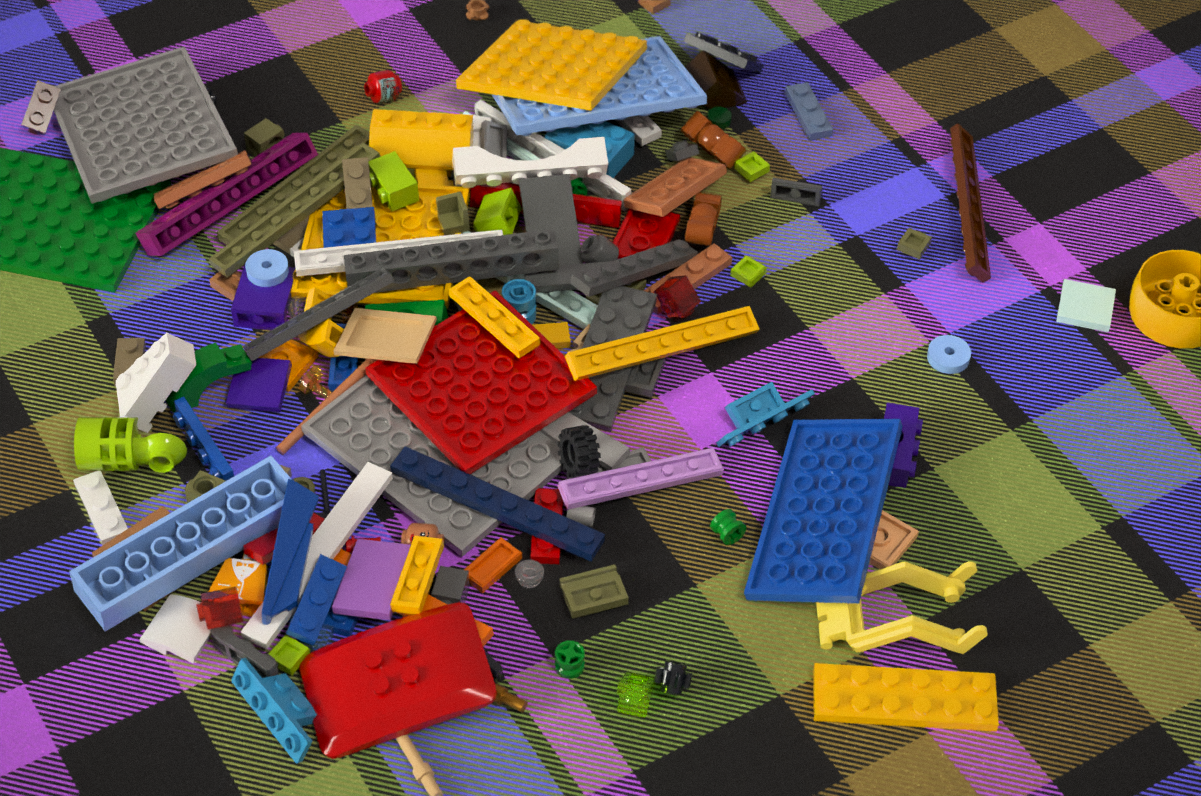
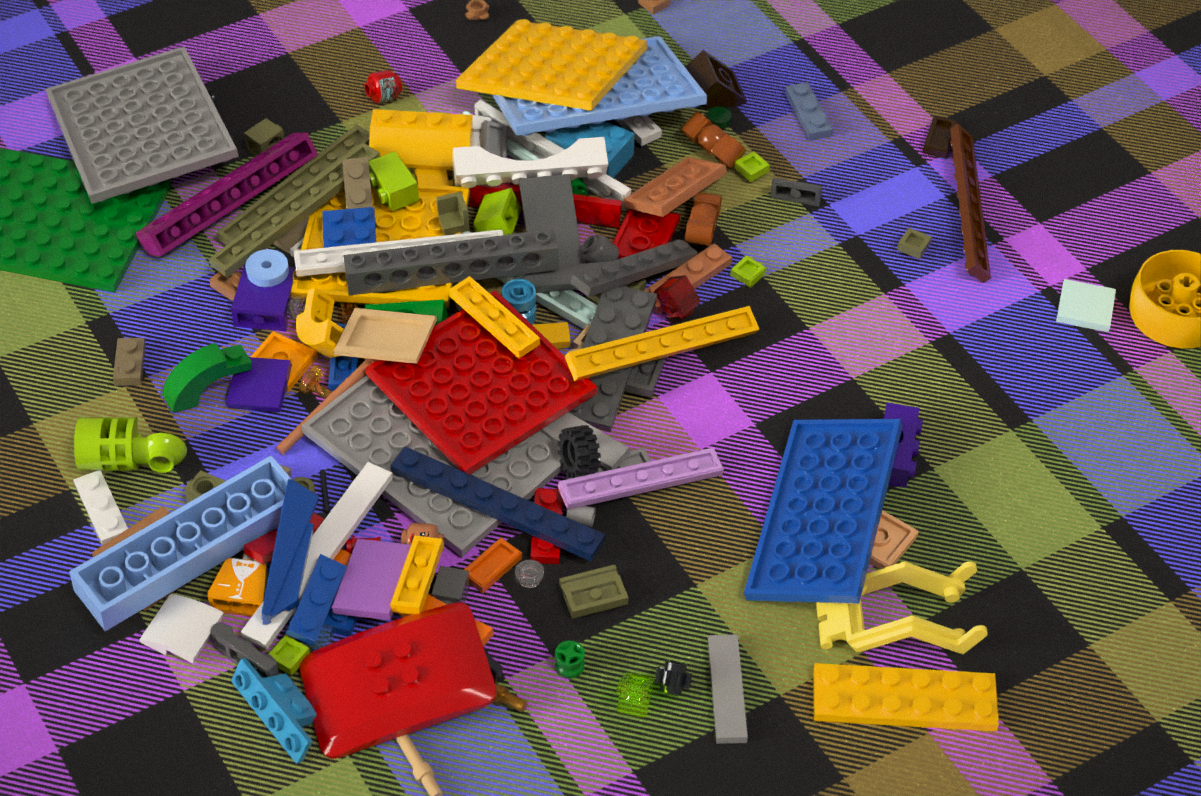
(40, 107): hinge -> none
(152, 379): white wedge -> none
(193, 185): nougat plate -> none
(199, 437): blue plate -> none
(220, 608): clear red brick -> none
(318, 313): dark grey tile -> none
(681, 150): dark grey plate -> none
(724, 51): plate -> none
(727, 689): none -> light grey tile
(728, 527): green wheel -> none
(757, 408): dark azure bracket -> none
(939, 137): none -> dark brown tile
(949, 364): light blue piece -> none

